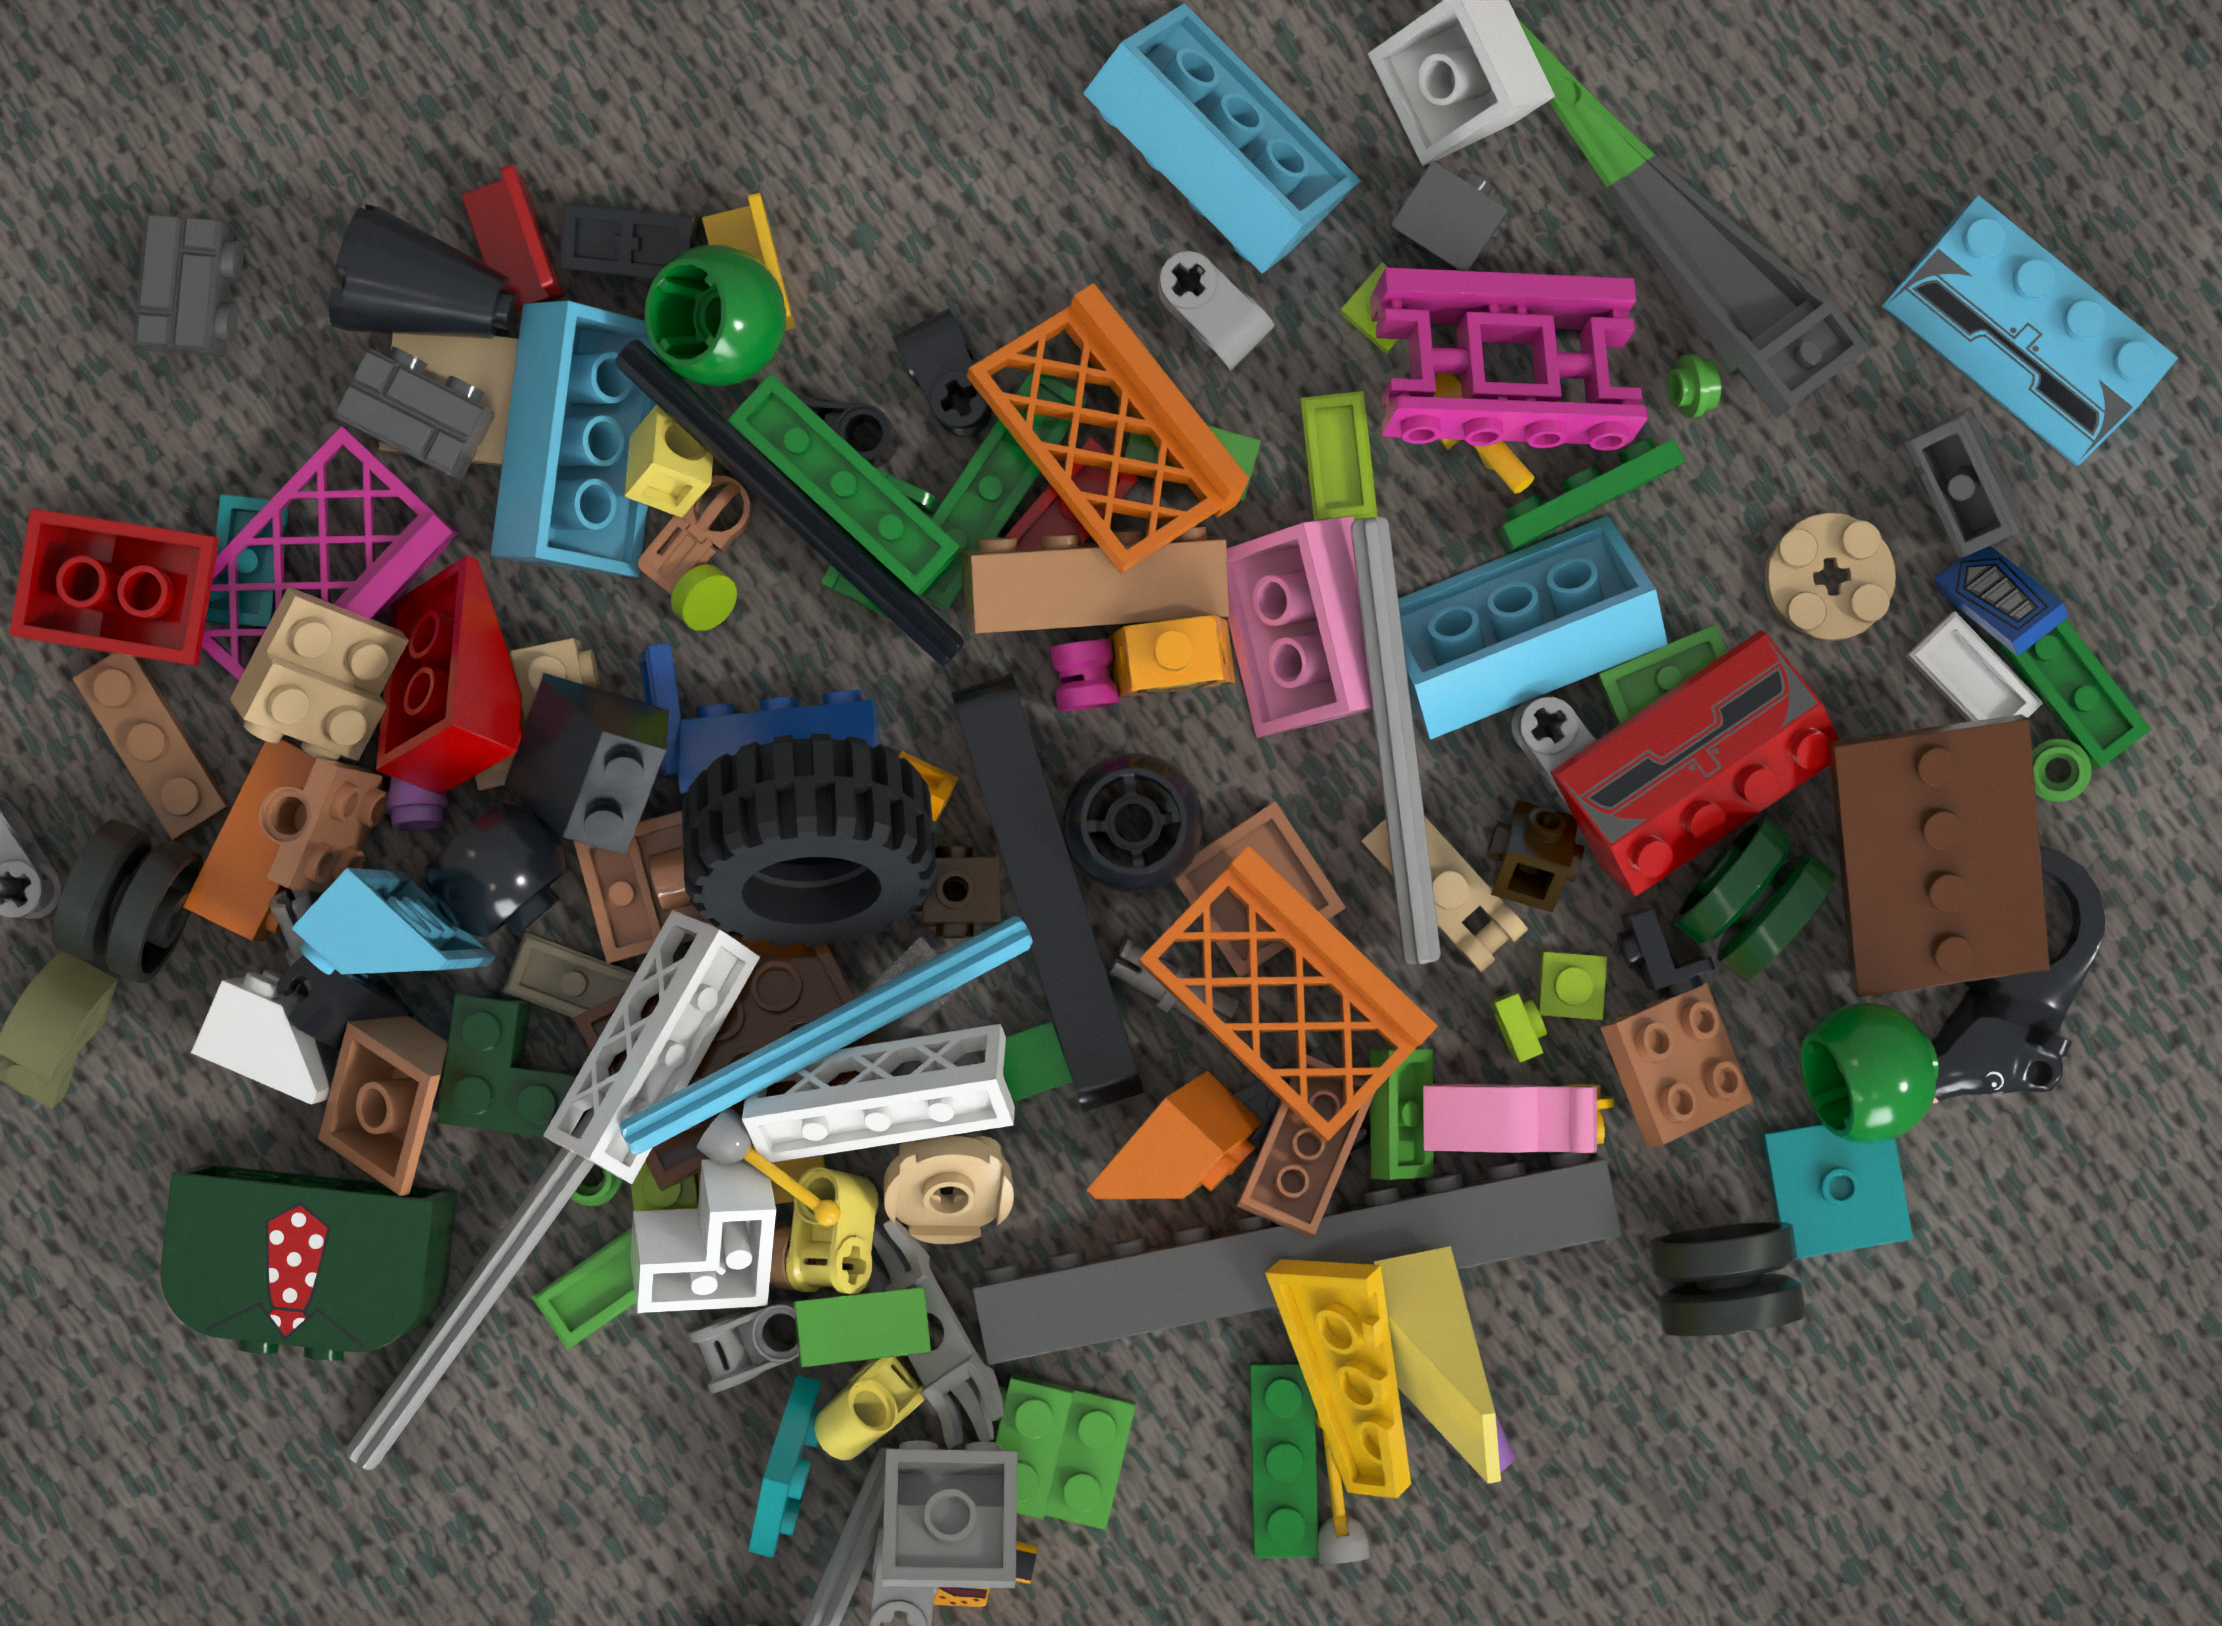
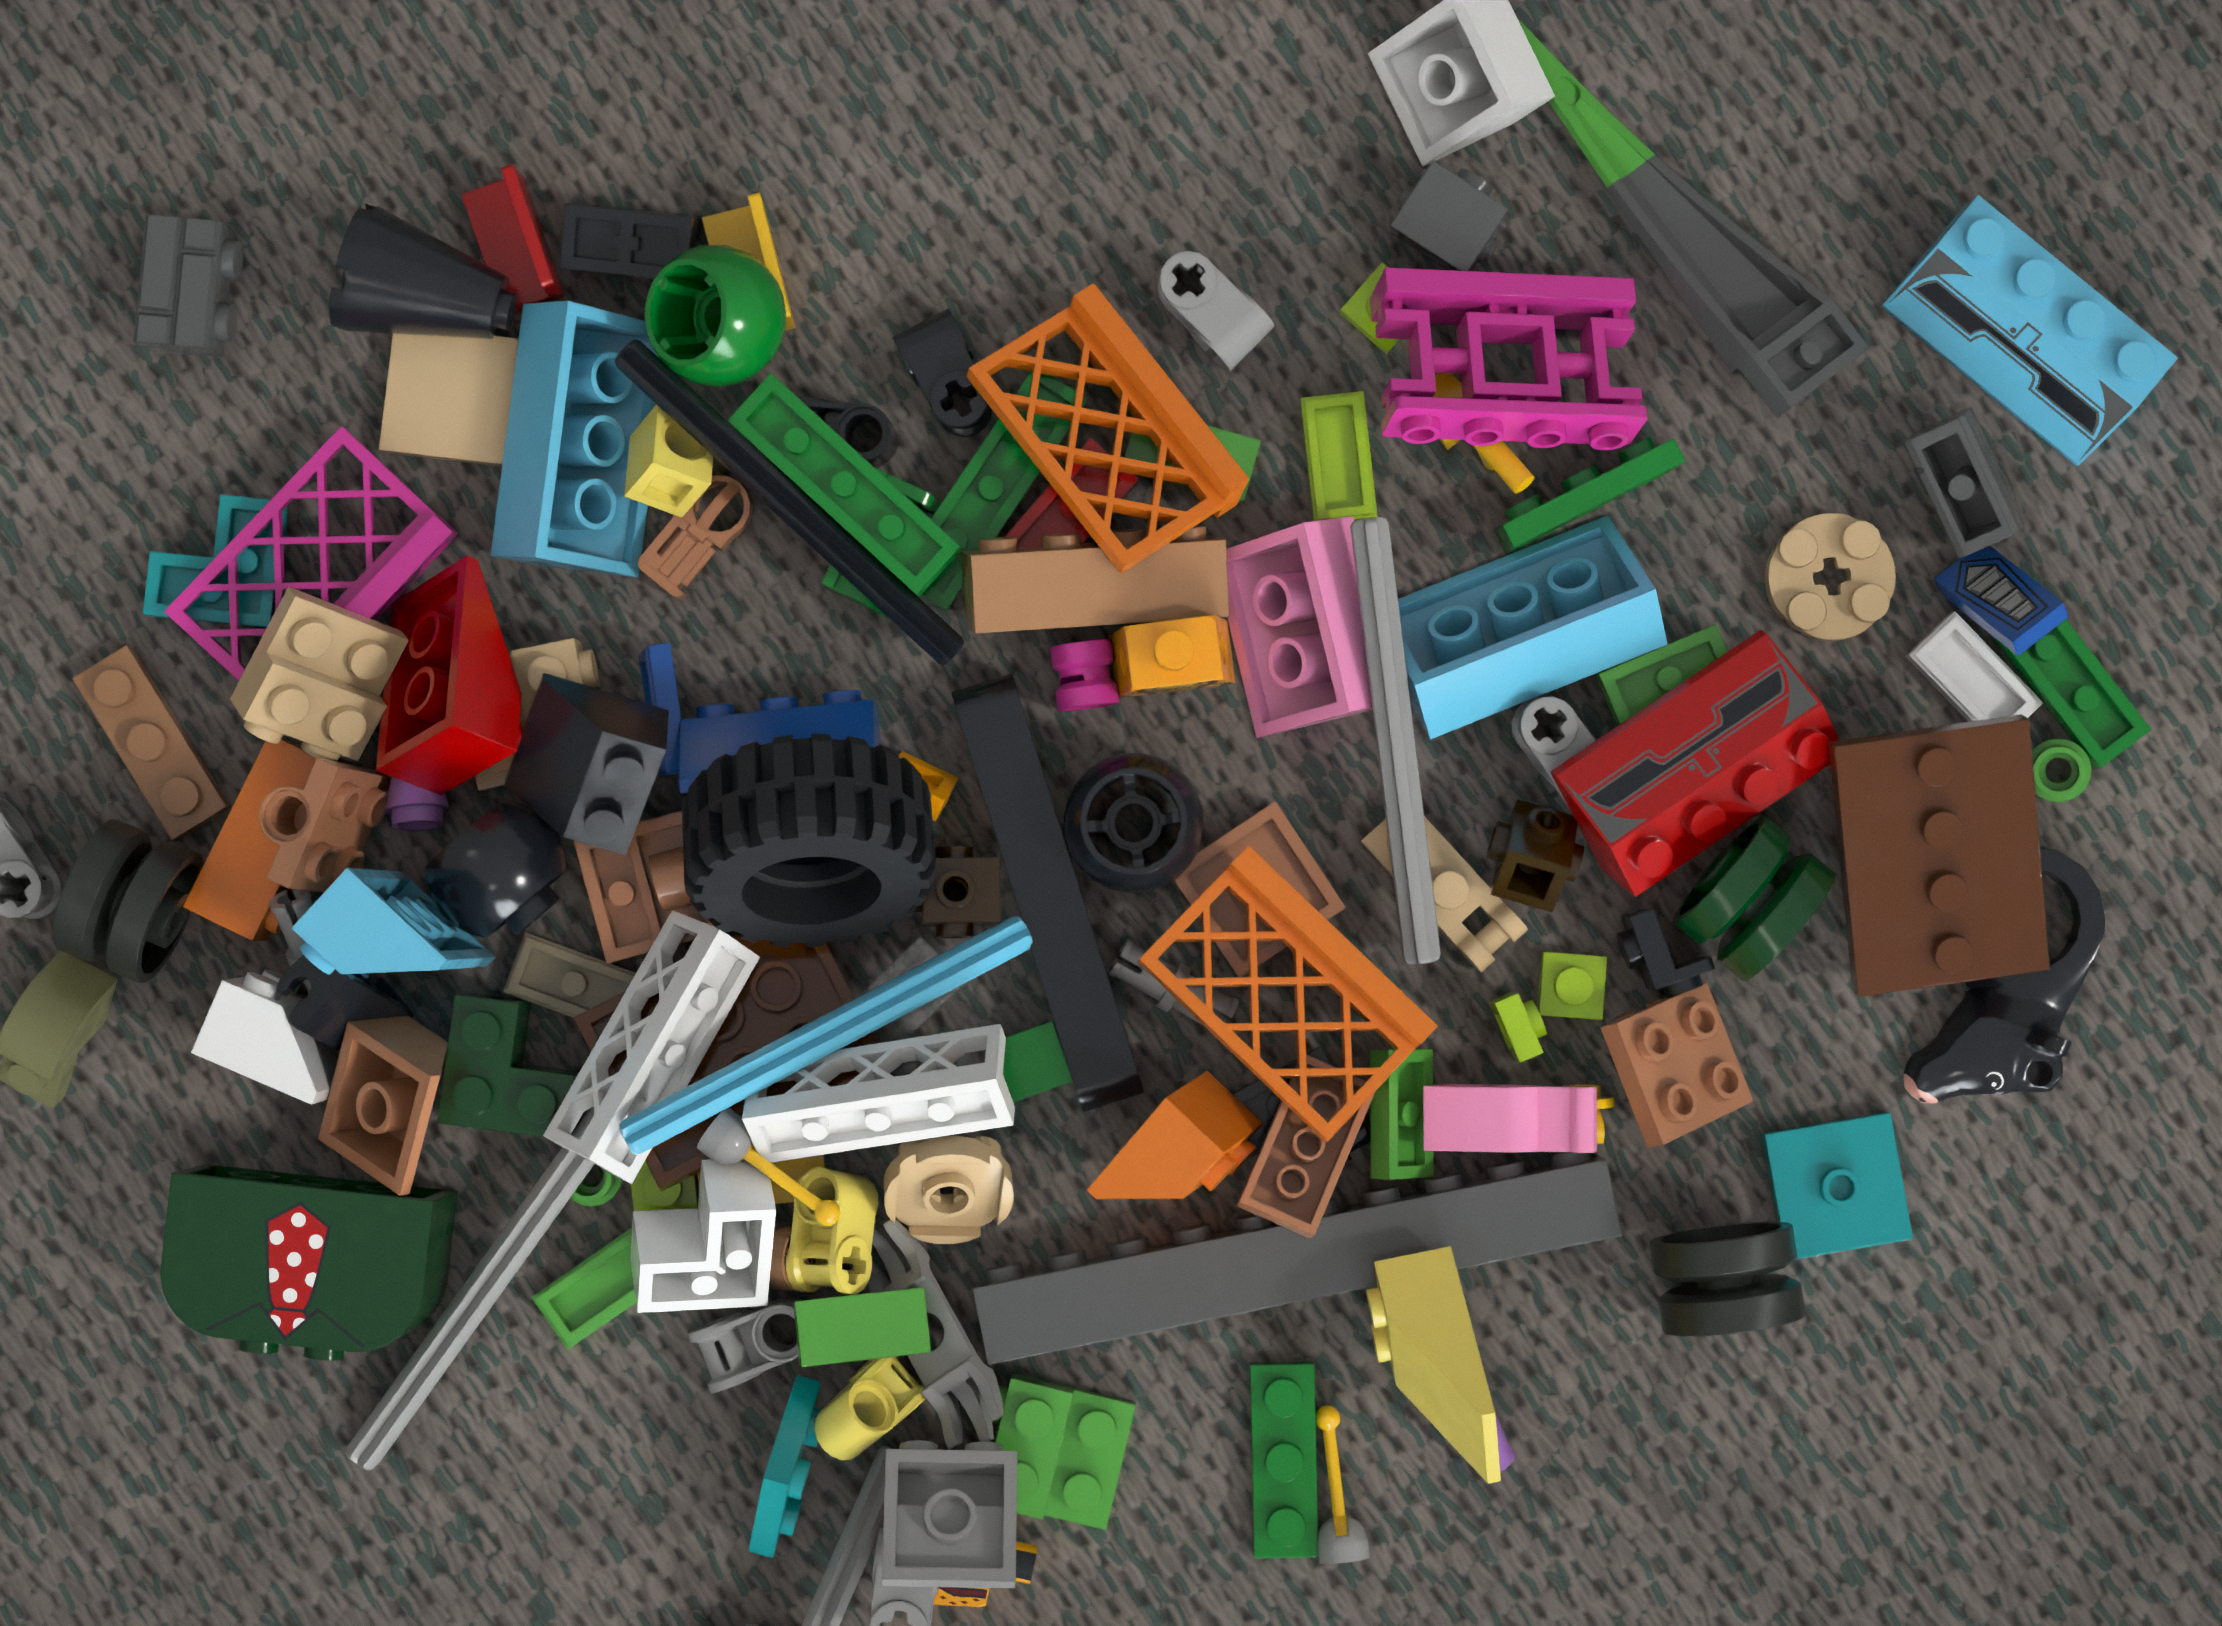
(114, 587): red slope -> none
(415, 412): dark grey brick -> none
(703, 597): lime tile -> none
(1220, 136): medium azure slope -> none
(1347, 1359): yellow wing -> none
(1694, 385): bright green plate -> none
(1868, 1072): green wheel -> none

